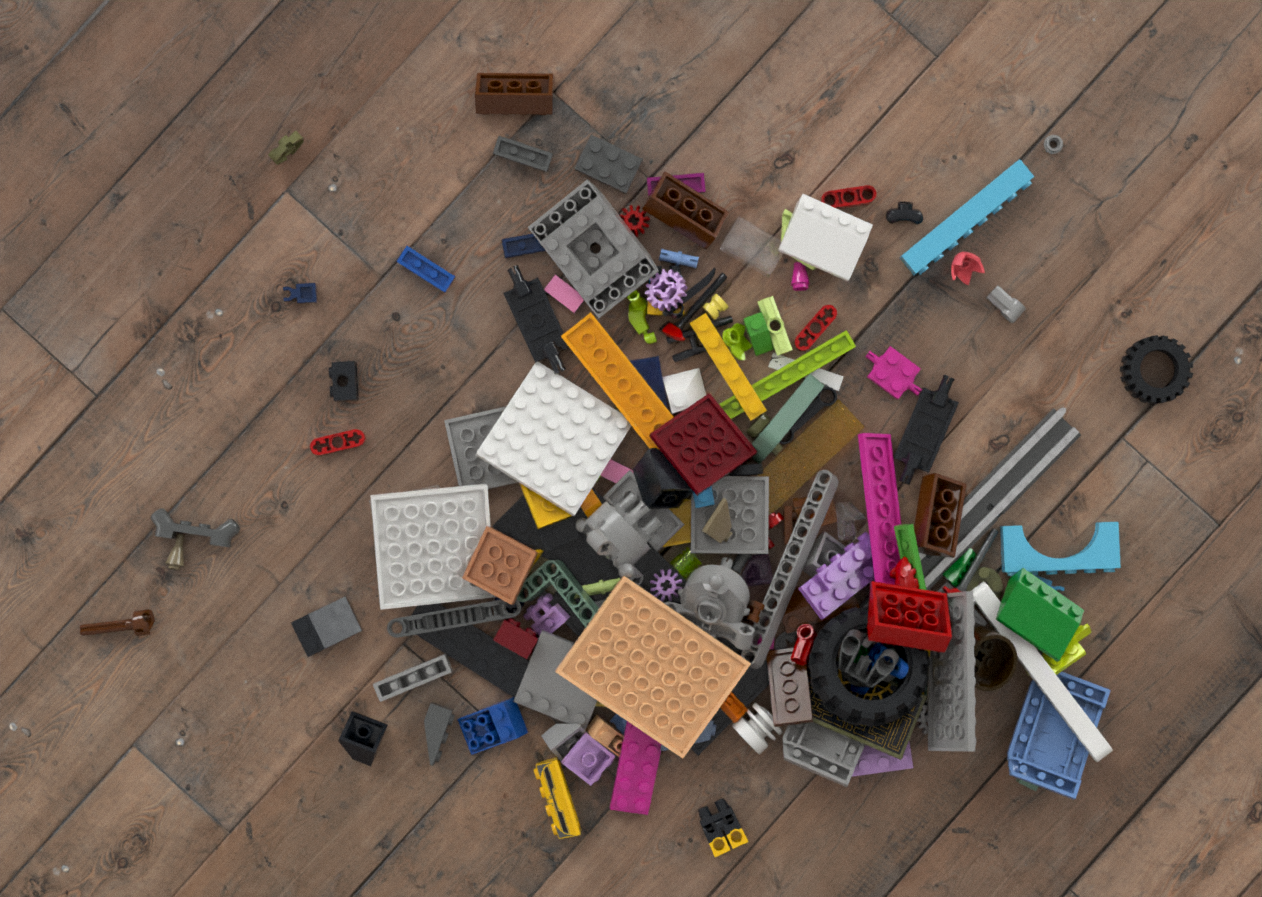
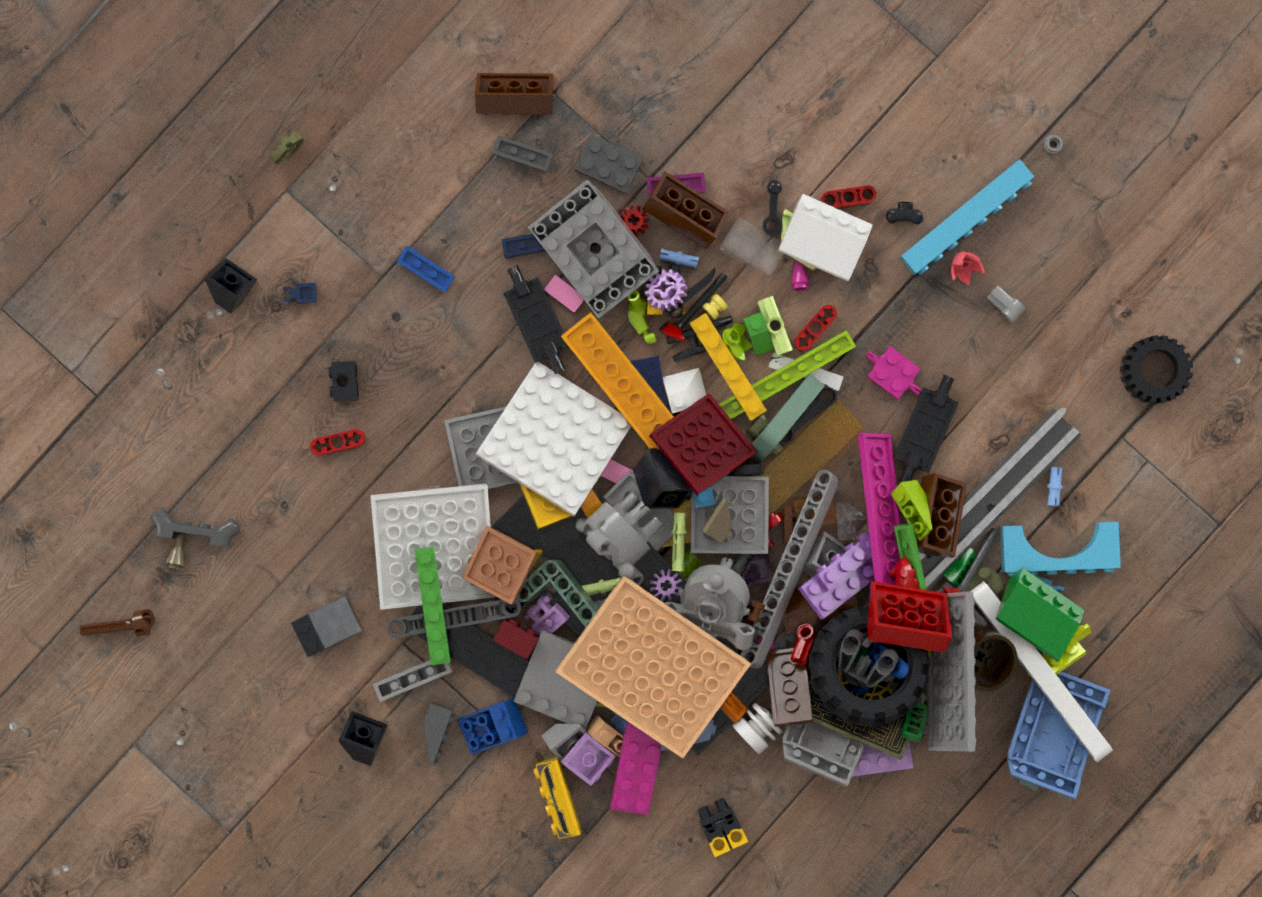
(229, 285): none -> black slope
(432, 606): none -> bright green plate
(678, 541): none -> yellowish green pin
(774, 188): none -> black piece
(914, 506): none -> lime slope
(916, 737): none -> green slope
(1055, 486): none -> light blue pin

